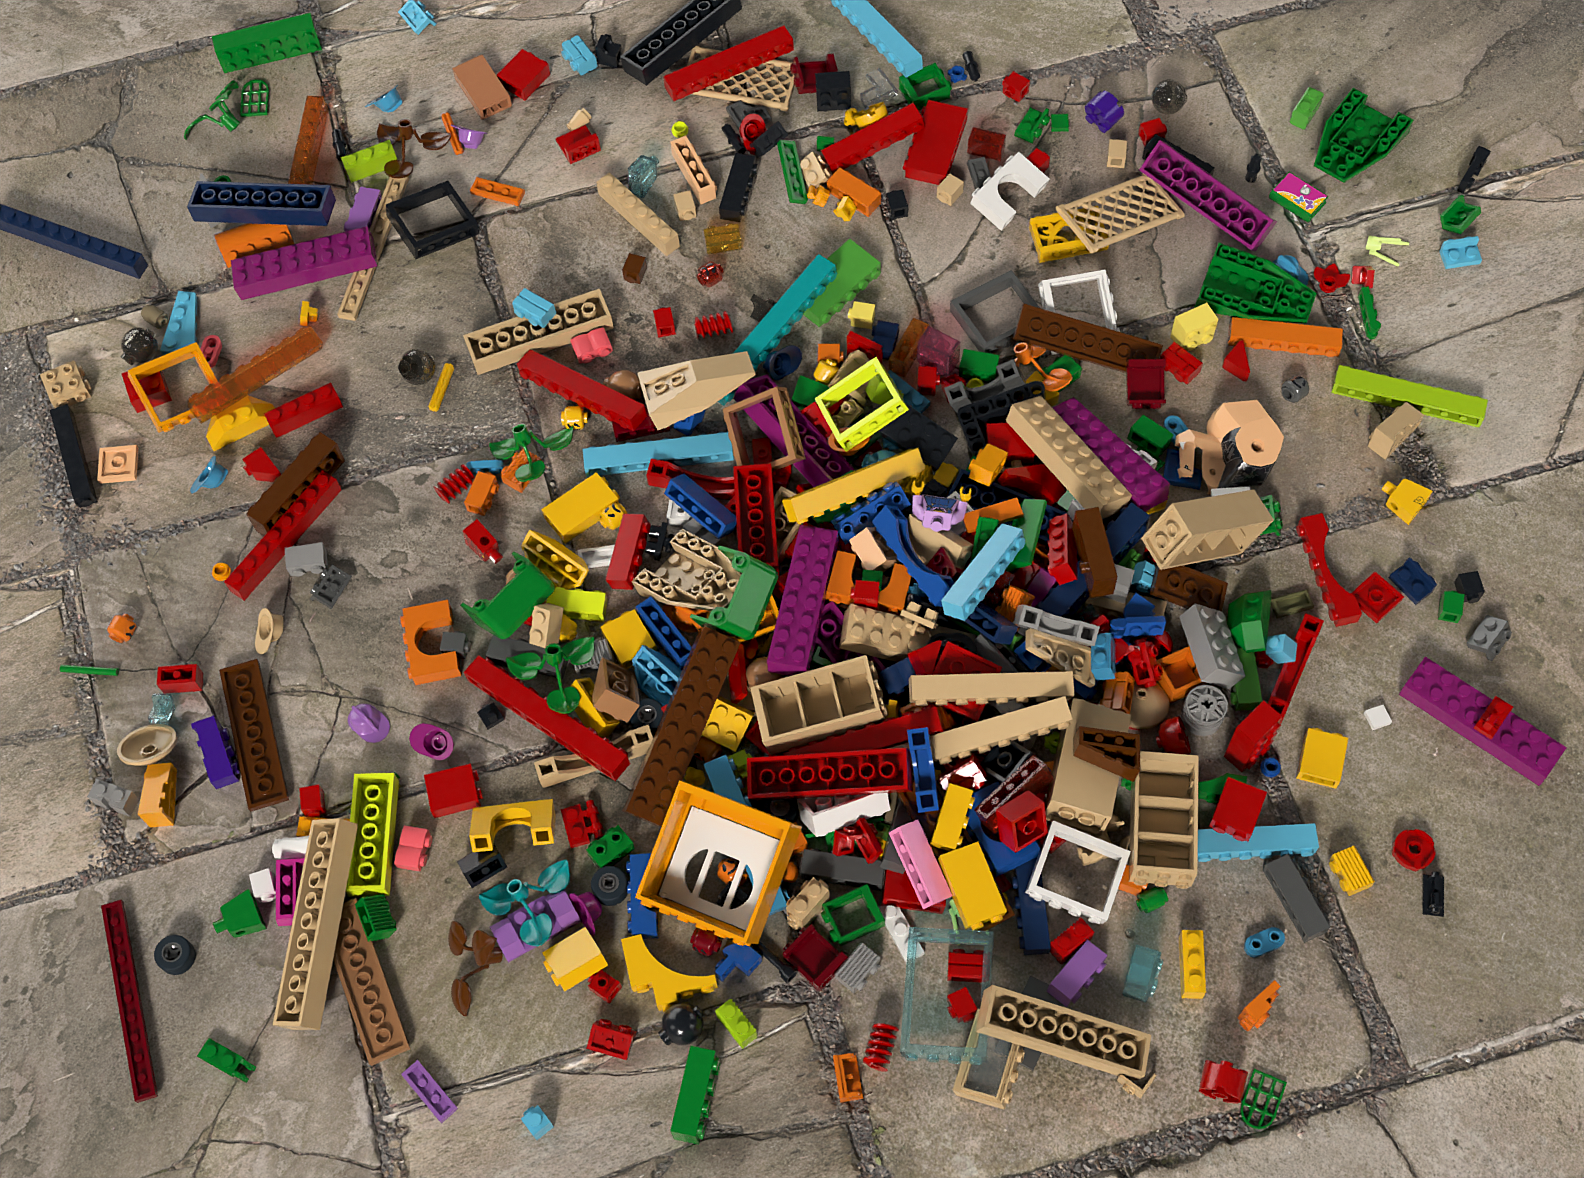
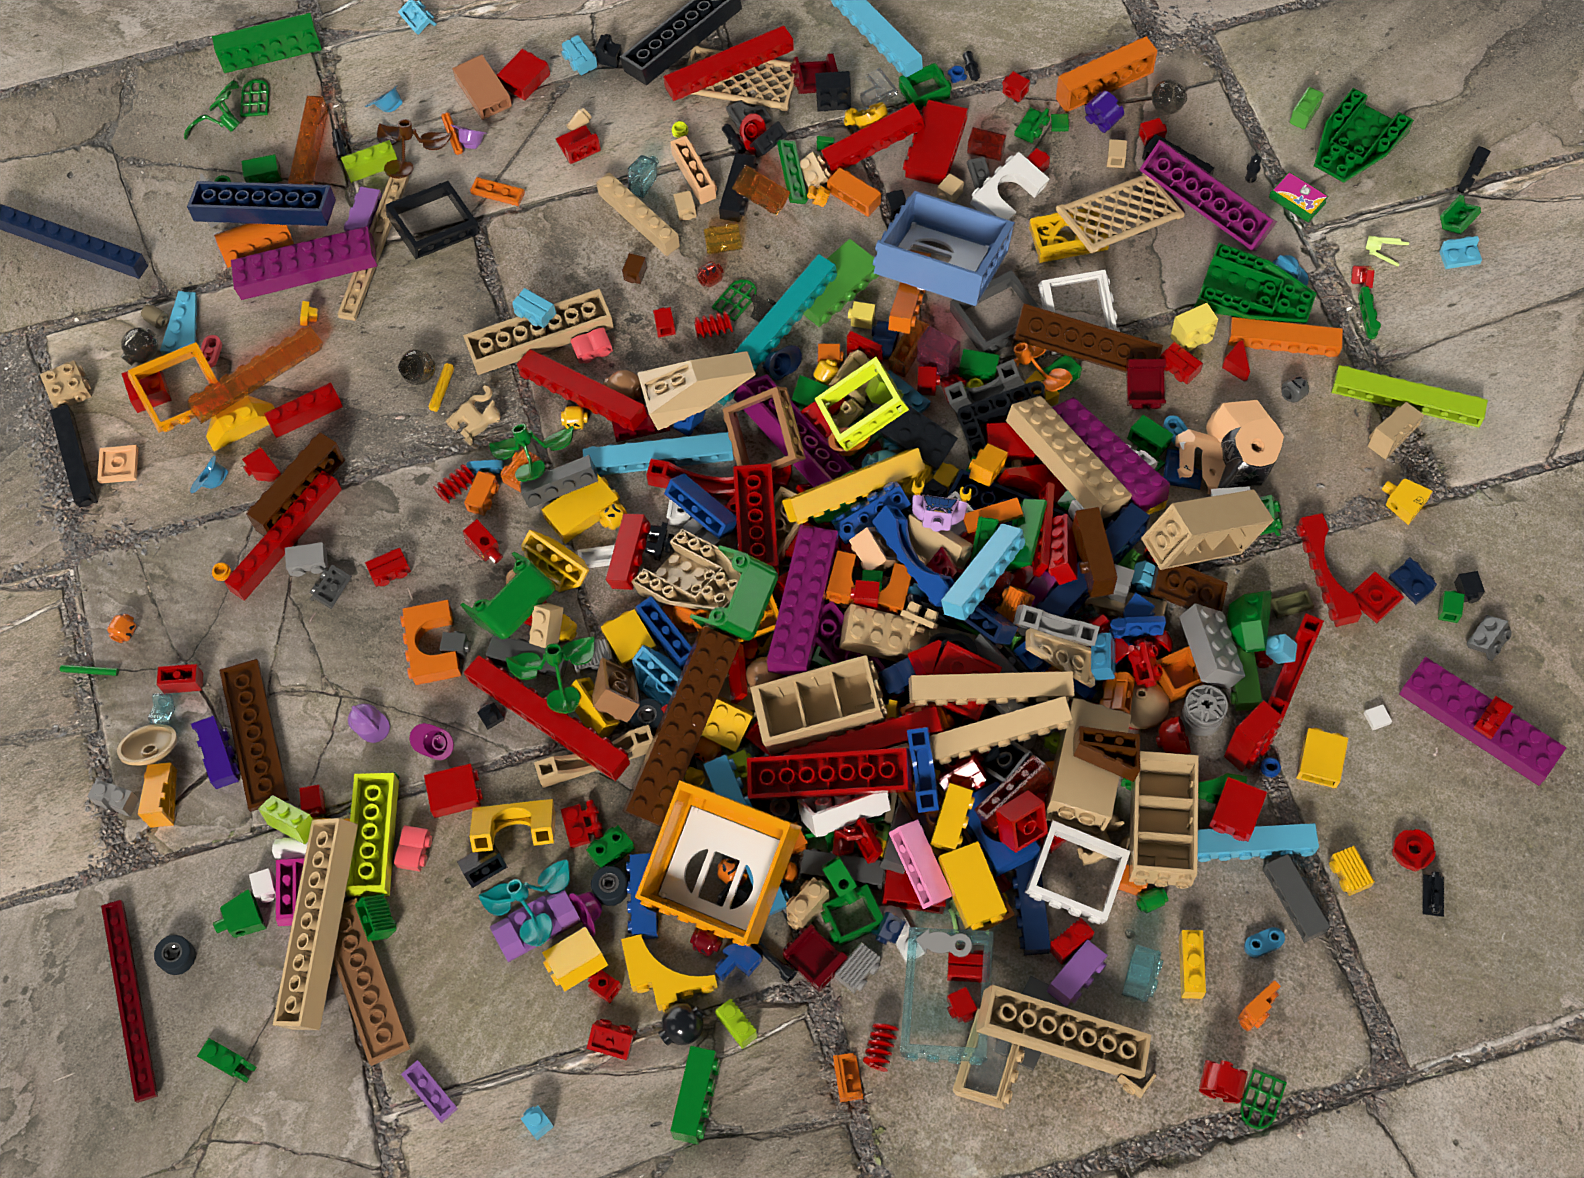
(262, 170): none -> green brick
(269, 630): tan piece -> none
(286, 818): none -> lime brick
(388, 567): none -> red brick
(473, 418): none -> tan animal
(484, 953): reddish brown plant -> none
(559, 481): none -> dark grey brick
(580, 603): neon yellow brick -> none
(746, 295): none -> green window
(761, 190): none -> clear orange brick
(761, 451): red plate -> none
(836, 871): none -> green torso
(845, 208): yellow tile -> none
(889, 929): none -> dark blue bracket
(906, 306): none -> orange brick
(944, 943): none -> light grey brick
(974, 237): none -> medium blue door
(1042, 550): none -> red tile
(1106, 73): none -> orange brick
(1331, 277): red plate -> none

